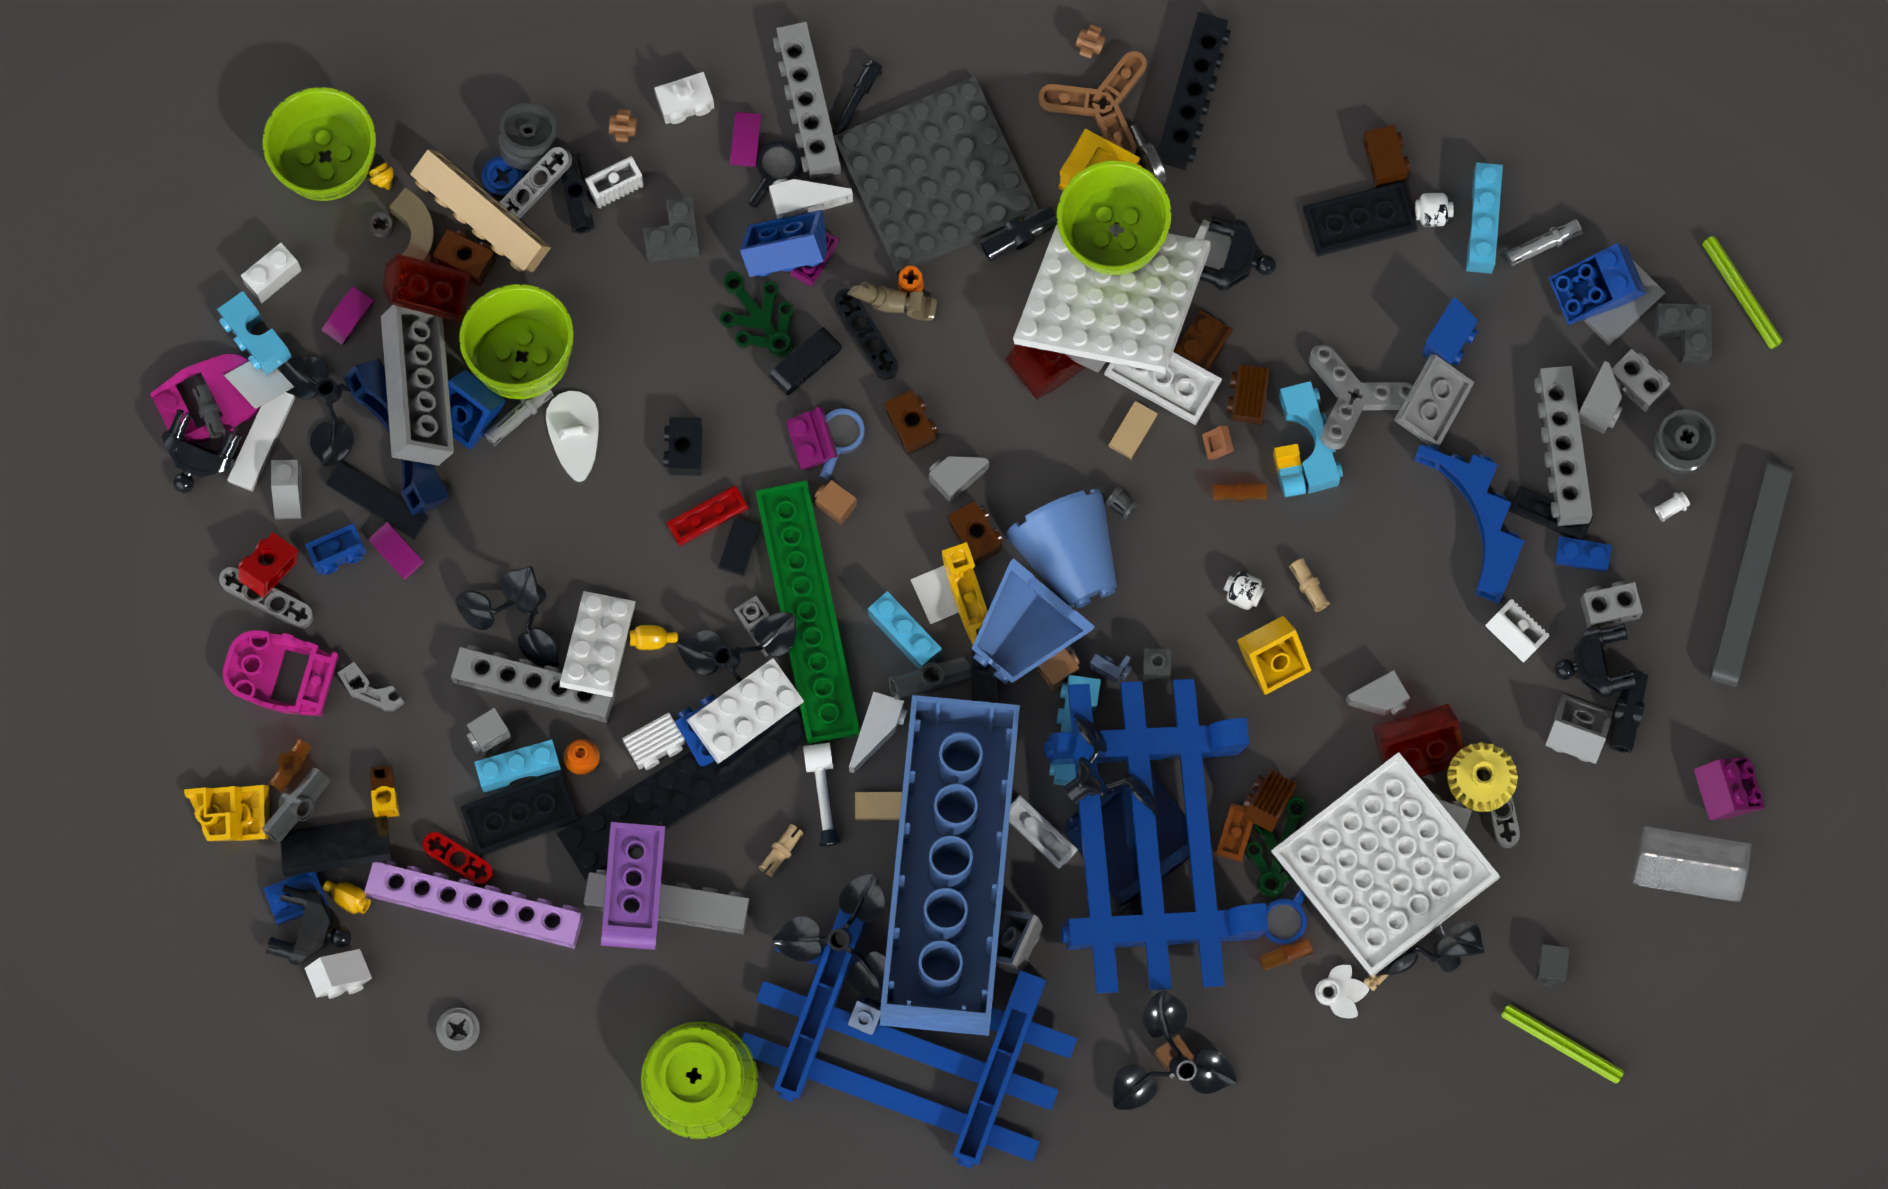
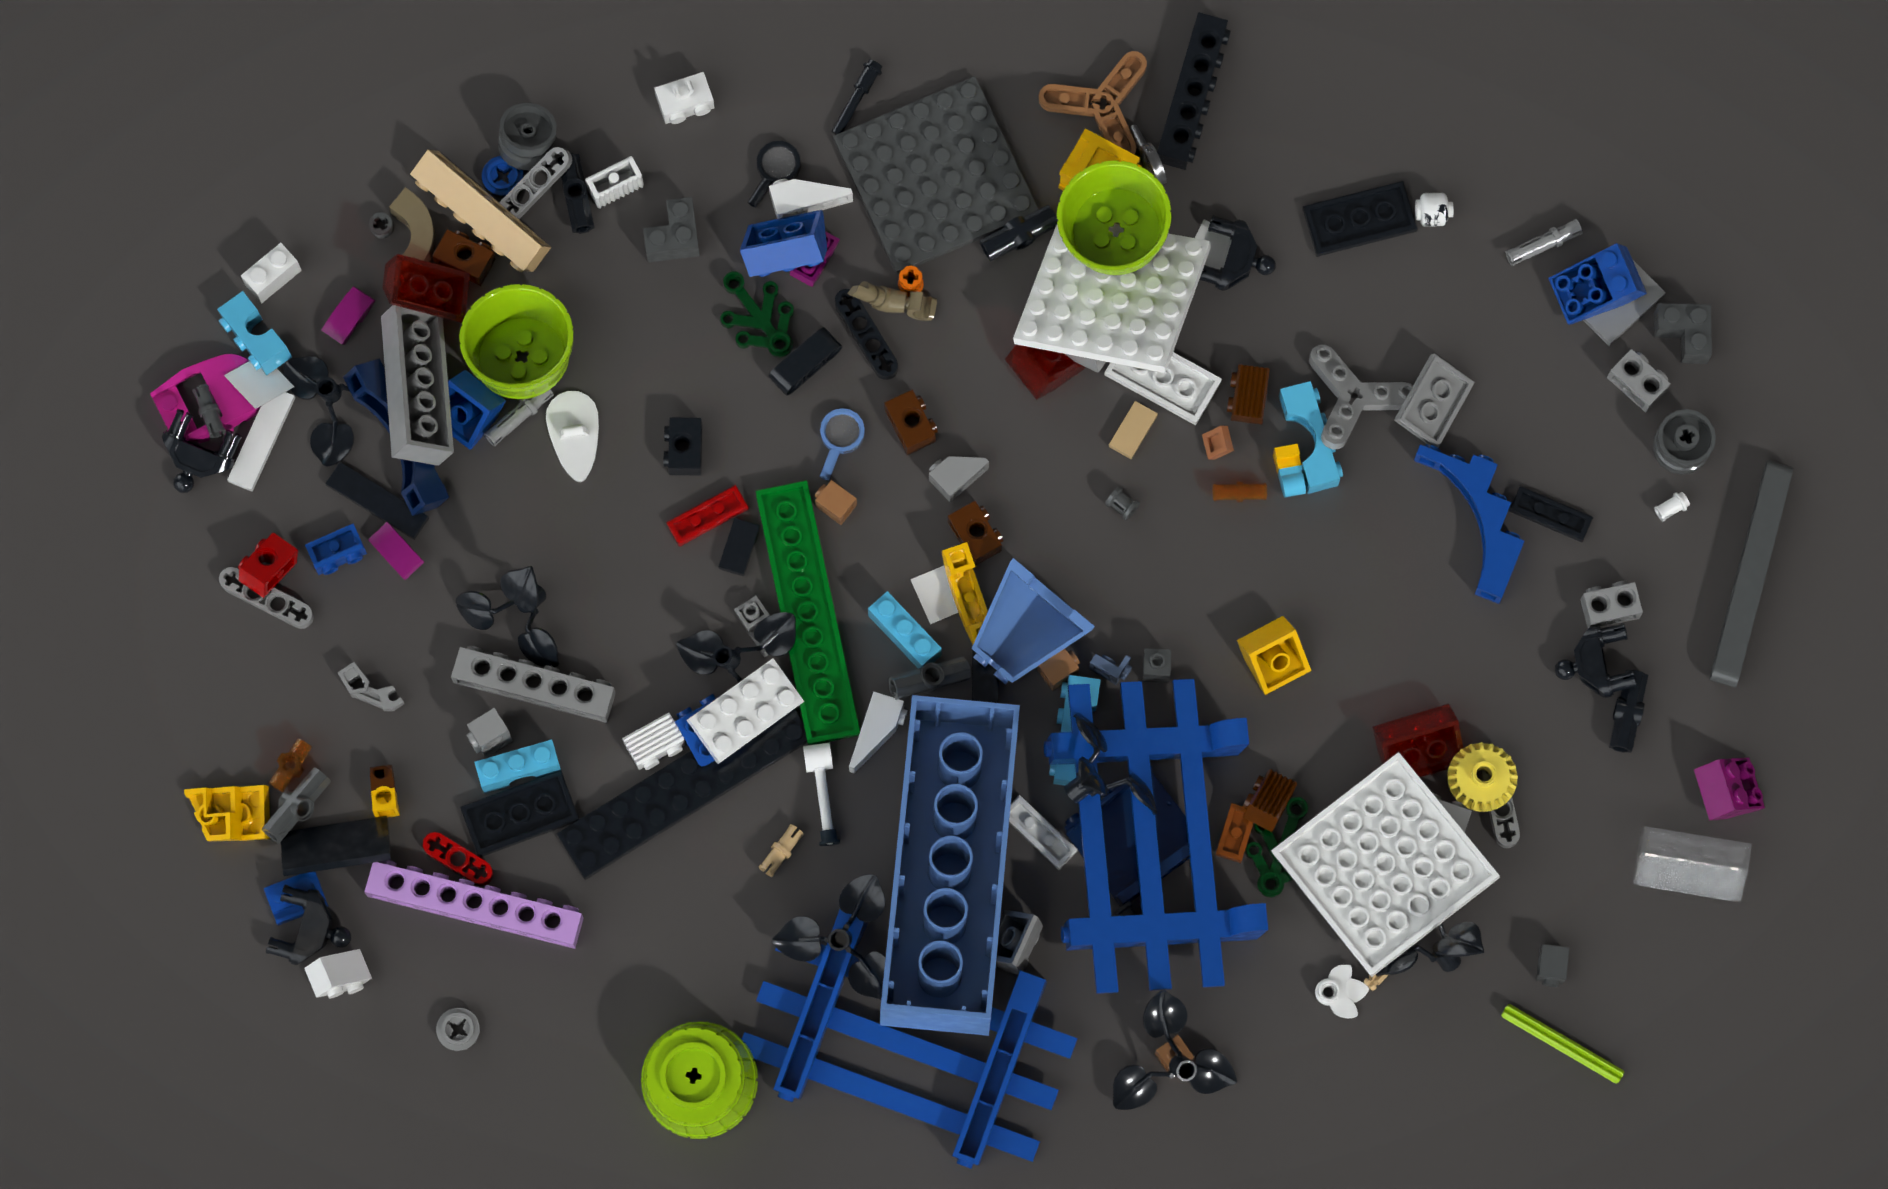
(255, 664): dark pink slope -> none
(286, 489): light grey slope -> none
(316, 123): lime piece -> none
(348, 896): yellow plant -> none
(382, 176): yellow plate -> none
(589, 760): orange cone -> none
(597, 644): white plate -> none
(618, 926): medium lavender hinge -> none
(623, 125): medium nougat gear -> none
(651, 637): yellow plant -> none
(681, 904): light grey brick -> none
(745, 139): magenta slope -> none
(798, 38): light grey brick -> none
(812, 438): magenta plate -> none
(865, 1014): sand blue bracket -> none
(877, 805): tan tile -> none
(1069, 547): medium blue cone -> none
(1090, 41): medium nougat gear -> none
(1203, 340): reddish brown plate -> none
(1244, 590): white head -> none
(1286, 920): piece -> none
(1286, 954): clear orange axle -> none
(1309, 585): tan pin -> none
(1381, 696): light grey slope -> none
(1385, 155): reddish brown brick -> none
(1452, 333): blue slope -> none
(1485, 218): medium azure arch -> none
(1517, 630): white brick -> none
(1561, 381): light grey brick -> none
(1579, 729): light grey slope -> none
(1583, 554): blue plate -> none
(1602, 402): light grey slope -> none
(1742, 292): lime axle -> none

